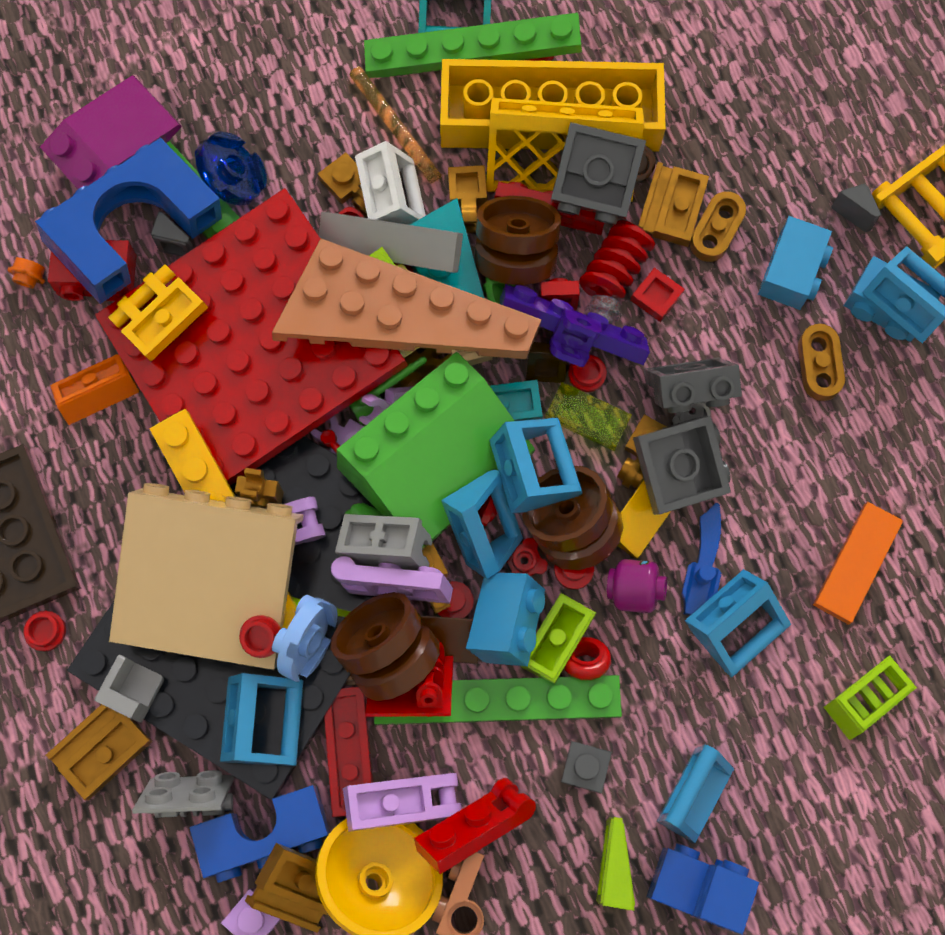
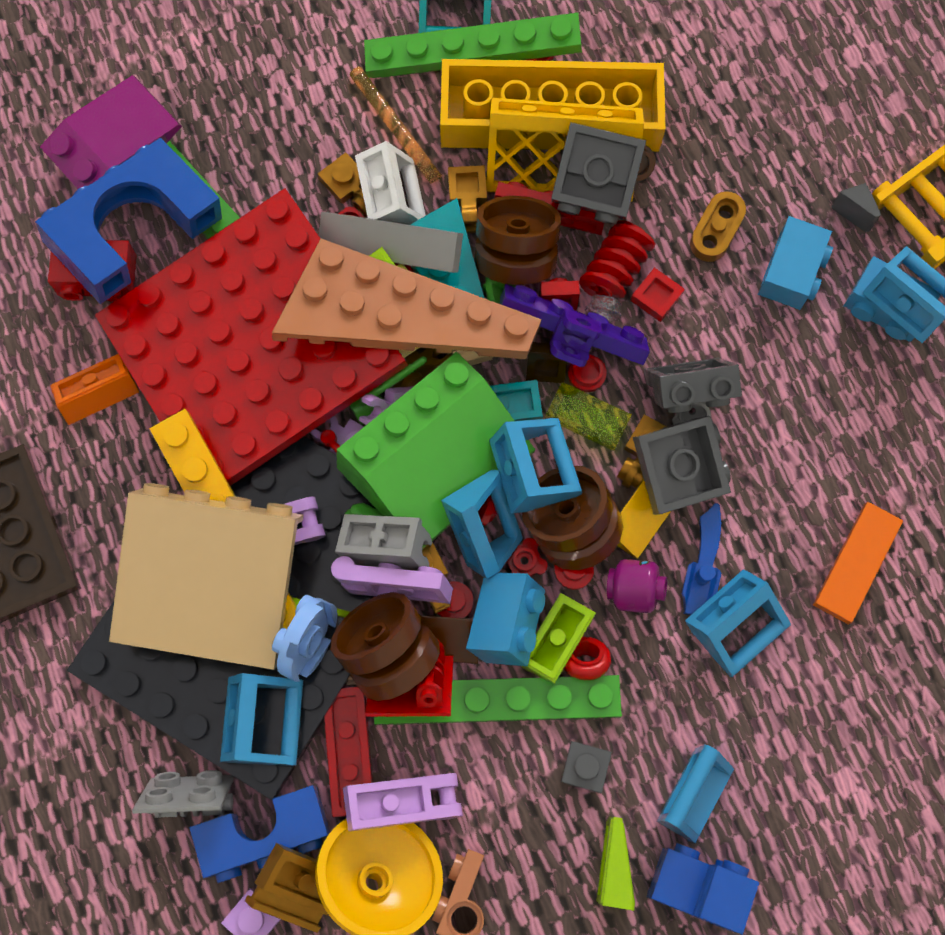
(26, 272): orange plate -> none
(44, 631): red plate -> none
(98, 750): pearl gold plate -> none
(129, 688): light grey panel -> none
(163, 318): yellow plate -> none
(169, 237): dark grey slope -> none
(226, 151): clear blue plate -> none
(258, 489): pearl gold plate -> none
(258, 636): red plate -> none
(475, 826): red plate -> none
(673, 204): pearl gold plate -> none
(823, 363): pearl gold plate -> none
(852, 715): lime slope -> none

